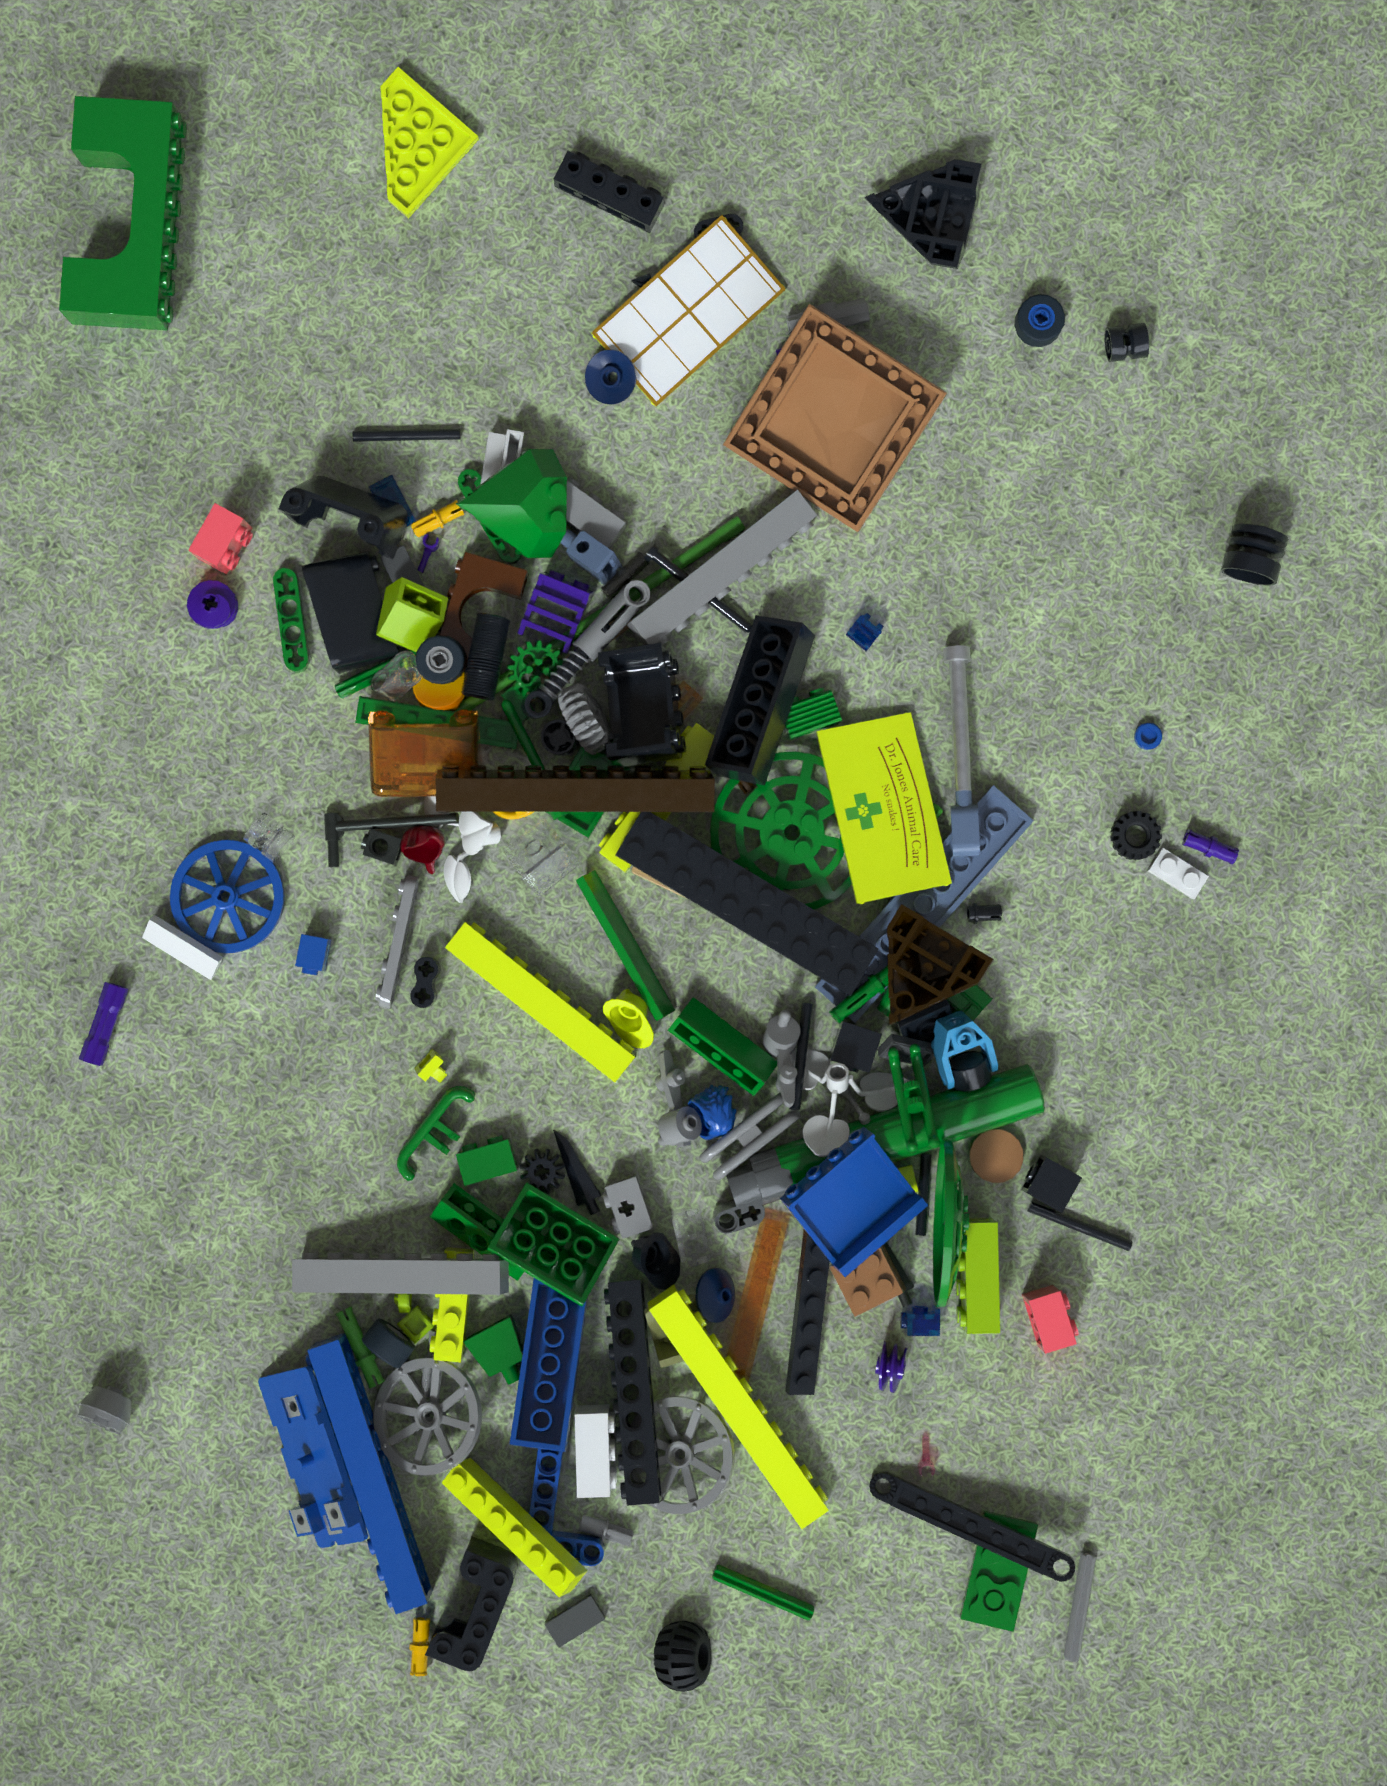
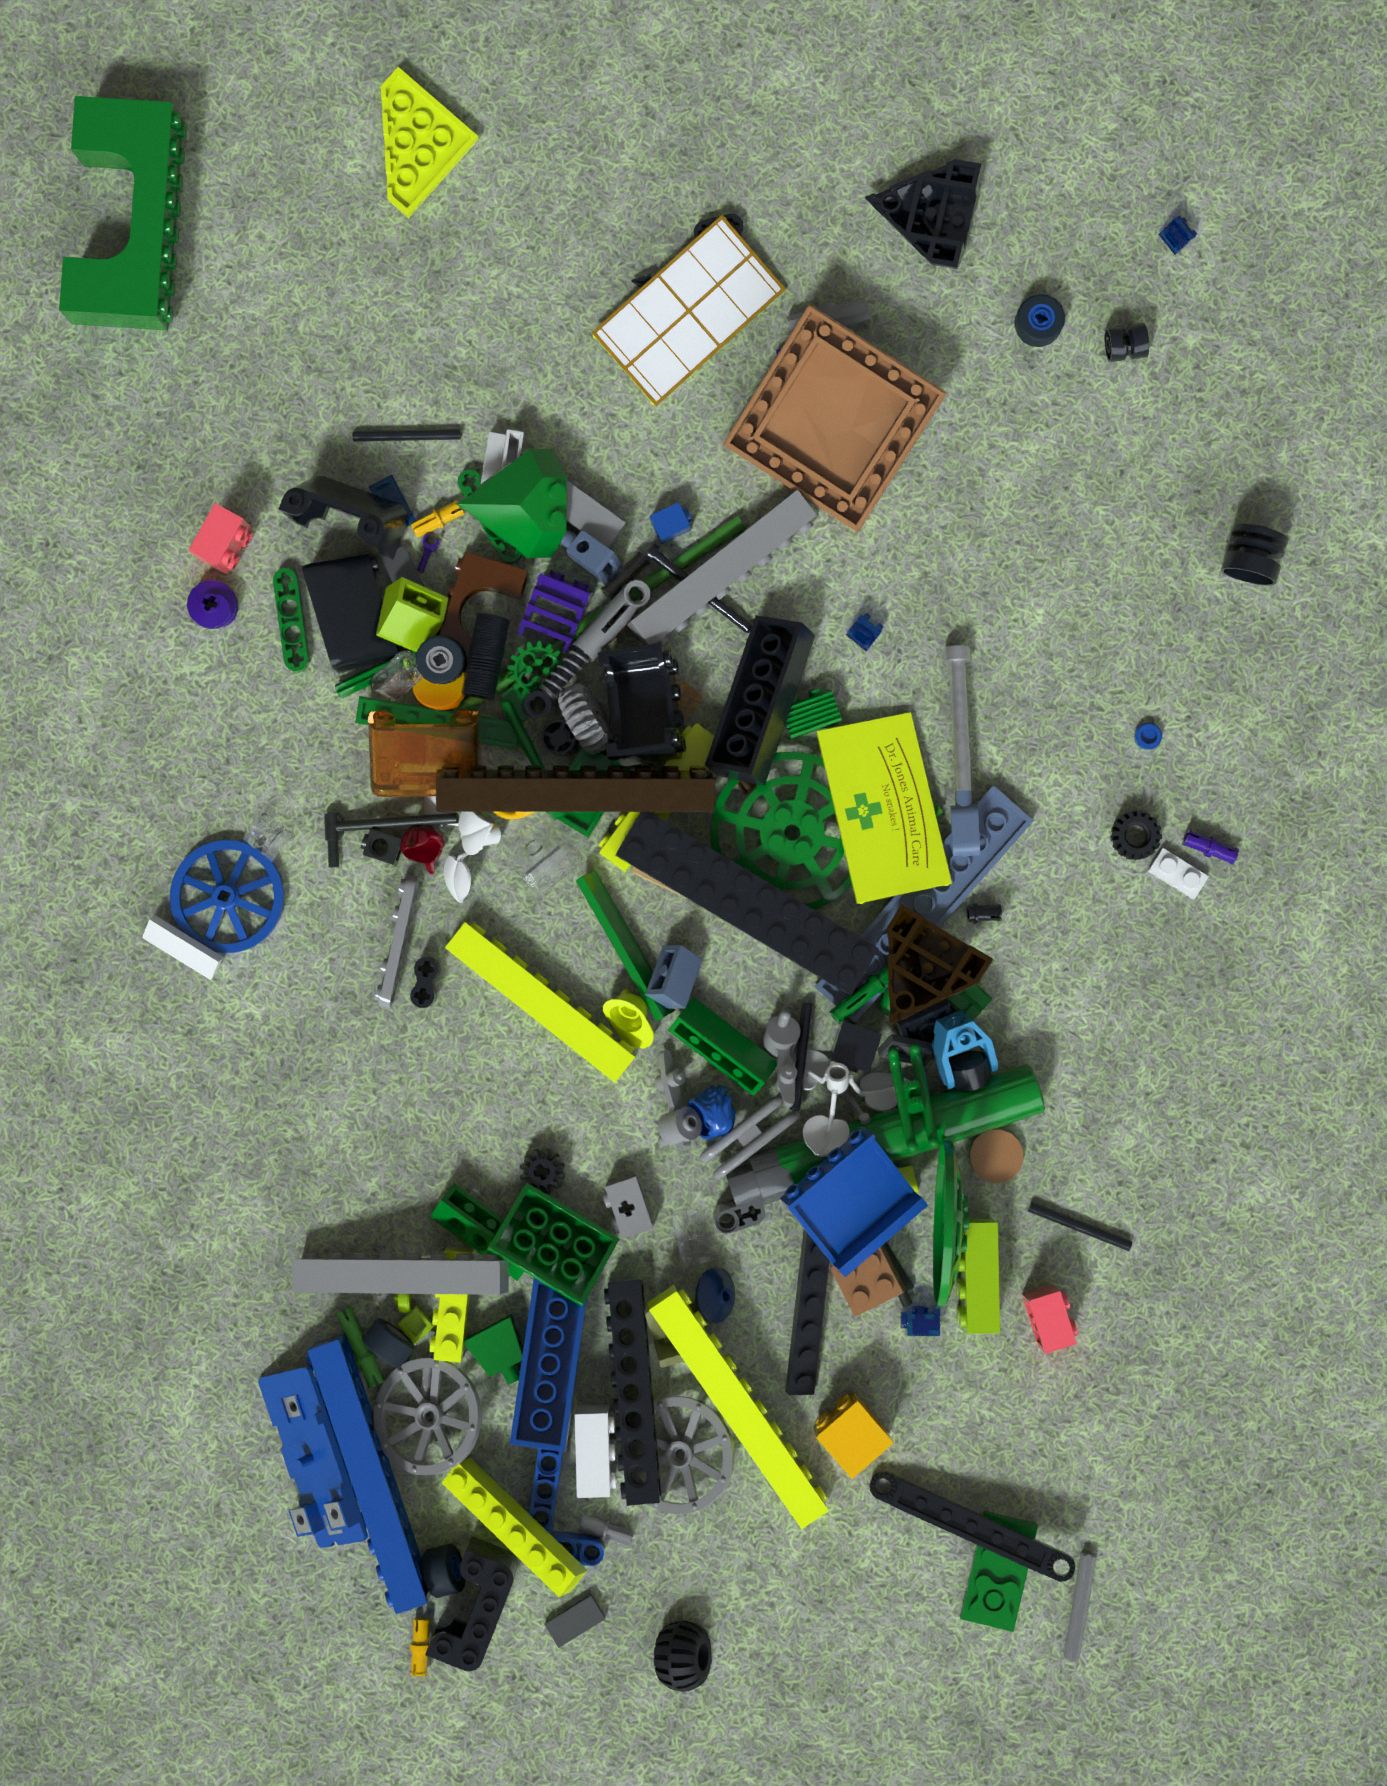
(97, 1042): dark purple axle -> none
(106, 1409): light grey cone -> none
(313, 954): blue brick -> none
(423, 1131): green piece -> none
(430, 1066): neon yellow tile -> none
(442, 1570): none -> black wheel
(487, 1160): green brick -> none
(581, 1182): black bar -> none
(598, 377): dark blue dish -> none
(609, 191): black brick -> none
(657, 1260): black piece -> none
(671, 522): none -> blue brick
(674, 976): none -> sand blue brick
(756, 1295): clear orange tile -> none
(763, 1592): green axle -> none
(852, 1434): none -> yellow brick
(890, 1367): dark purple piece -> none
(924, 1184): black bar -> none
(925, 1461): clear pink hand -> none
(1051, 1183): black head -> none
(1177, 234): none -> clear blue tile

